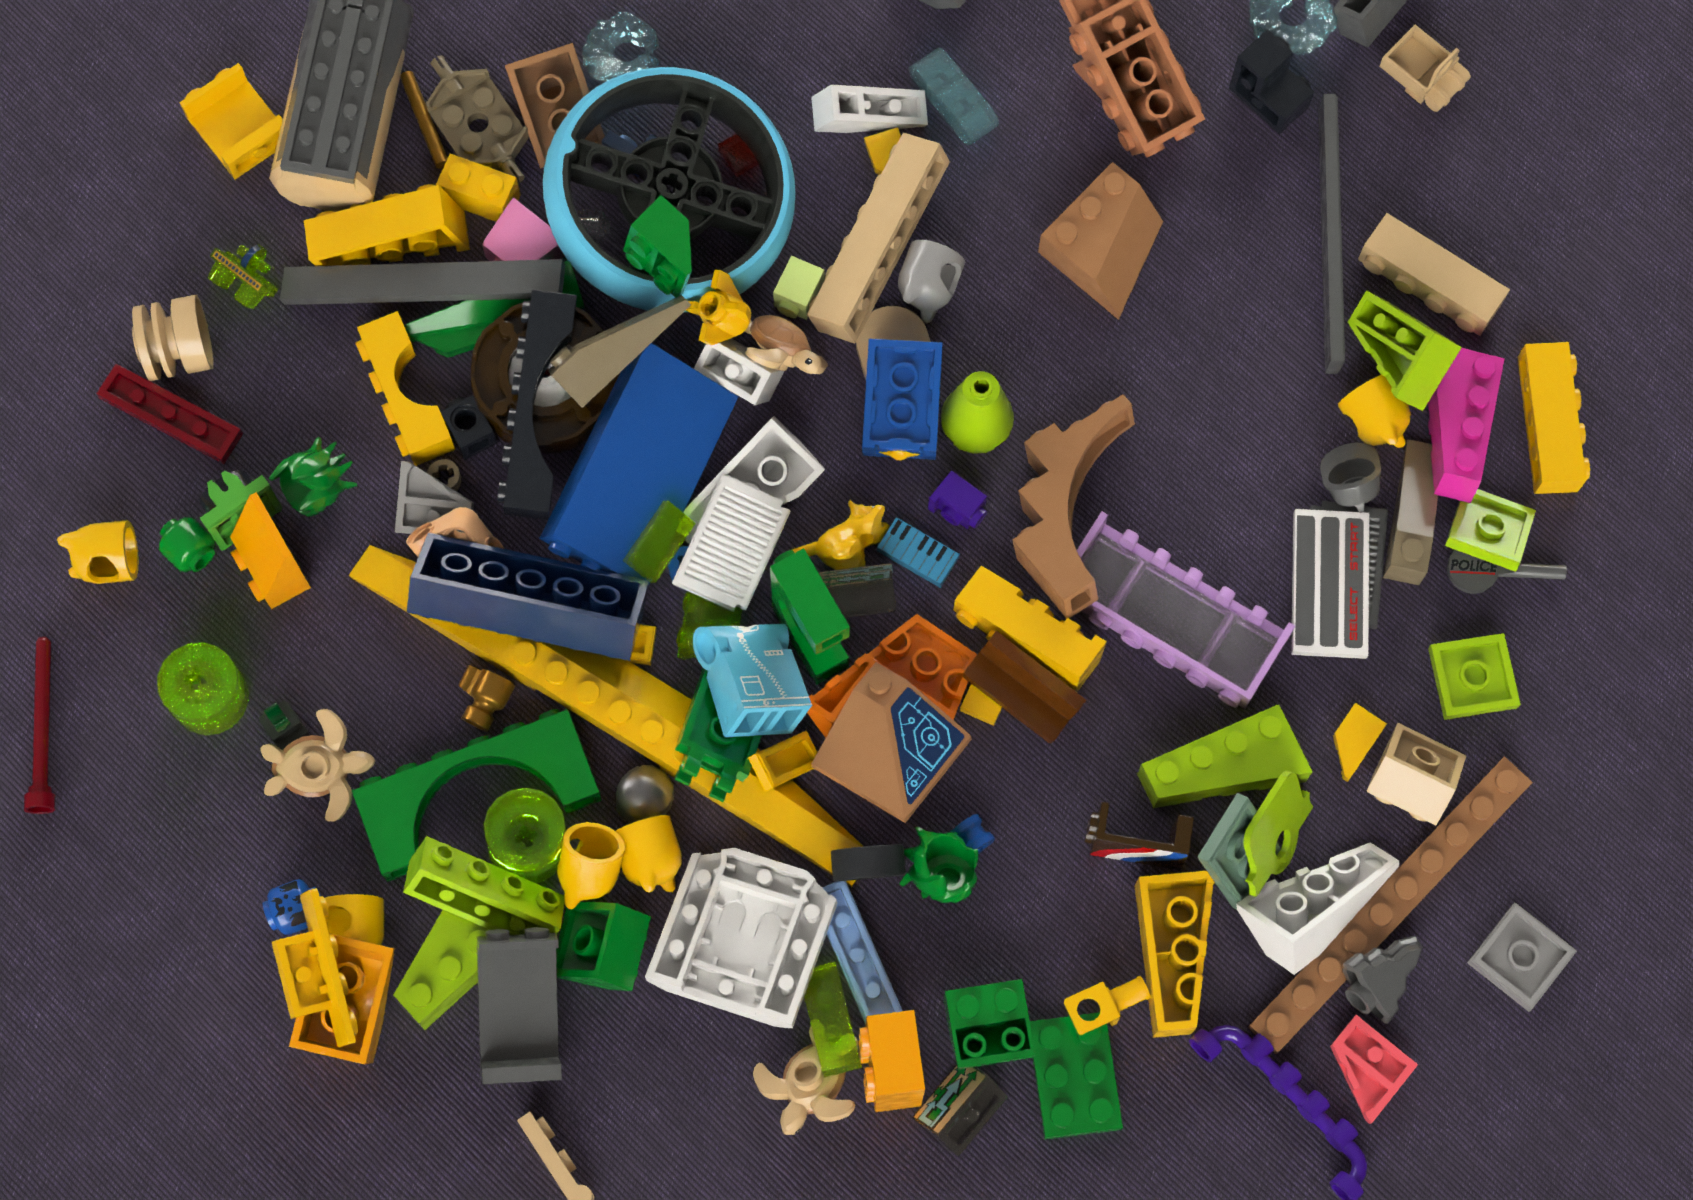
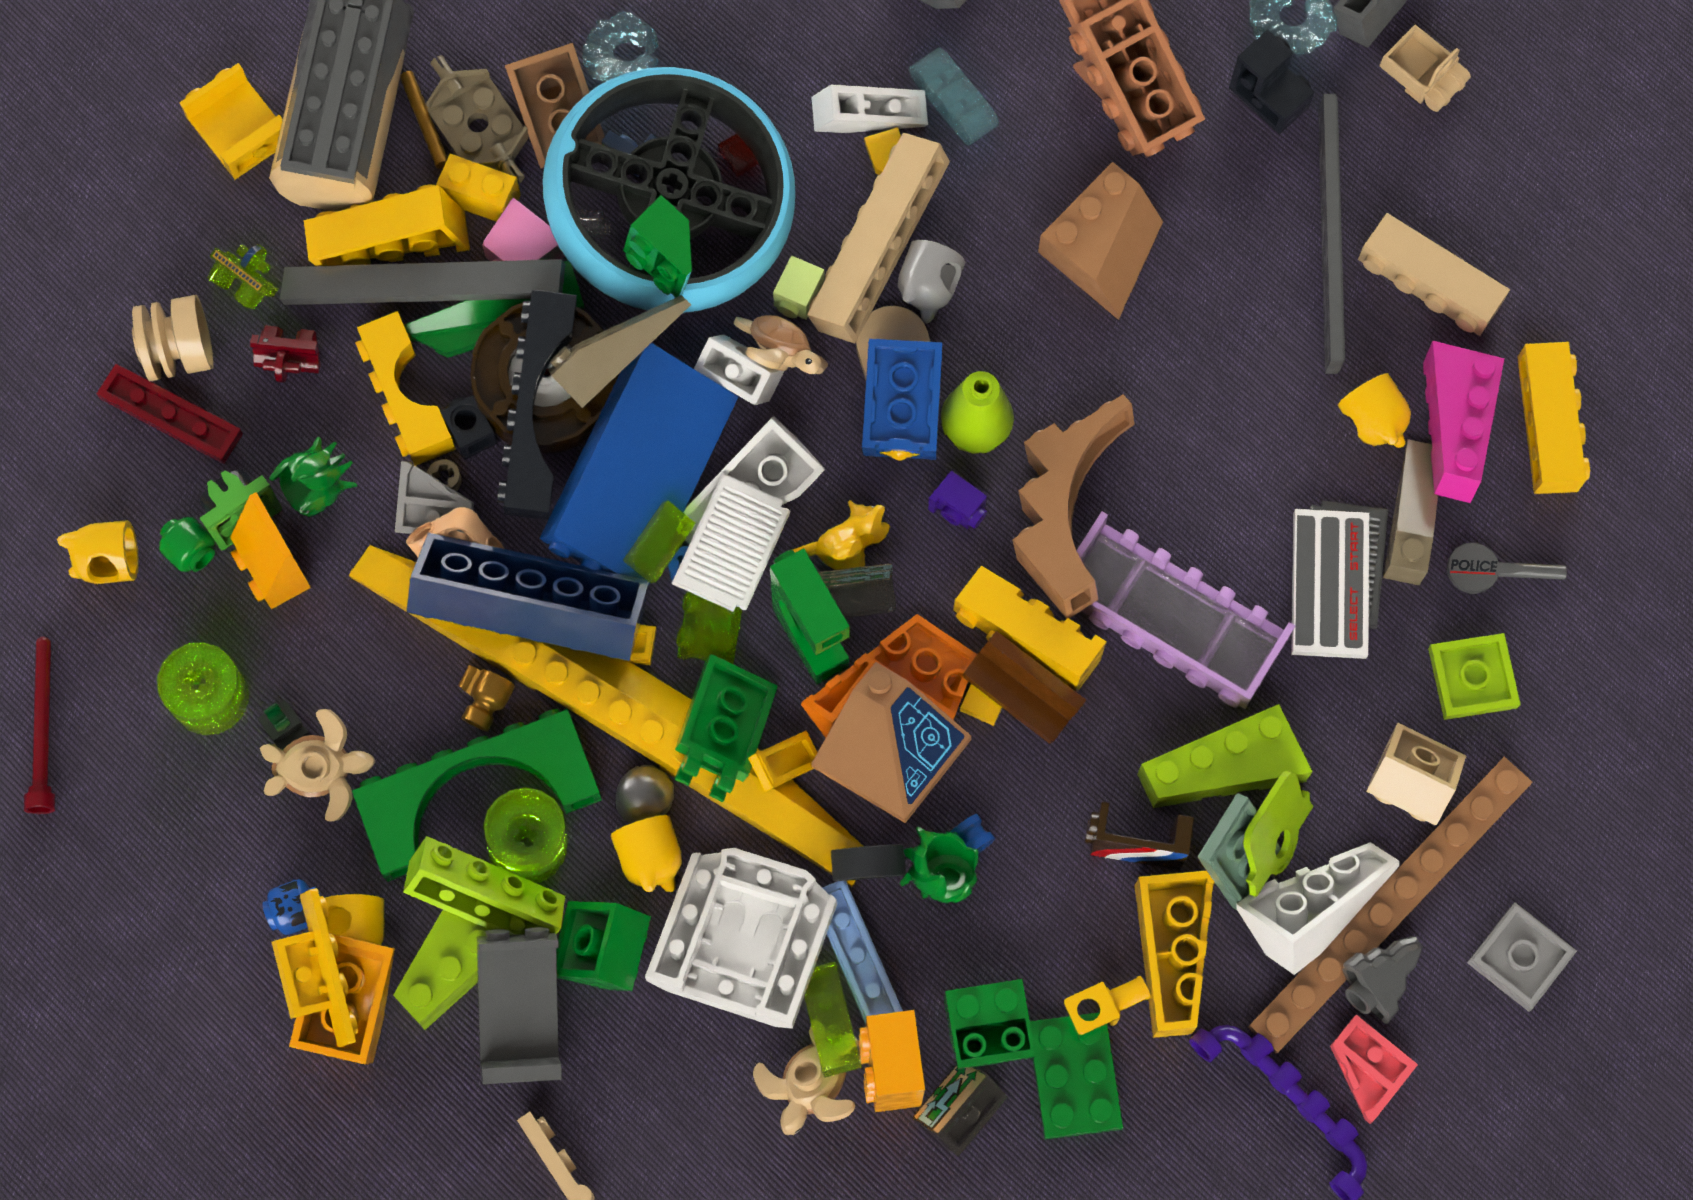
(285, 354): none -> dark red hips
(593, 865): yellow piece -> none
(721, 311): yellow brick -> none
(752, 678): medium azure piece -> none
(918, 552): dark azure tile -> none
(1352, 474): dark grey piece -> none
(1356, 738): yellow tile -> none
(1404, 348): lime wedge -> none
(1491, 529): lime plate -> none

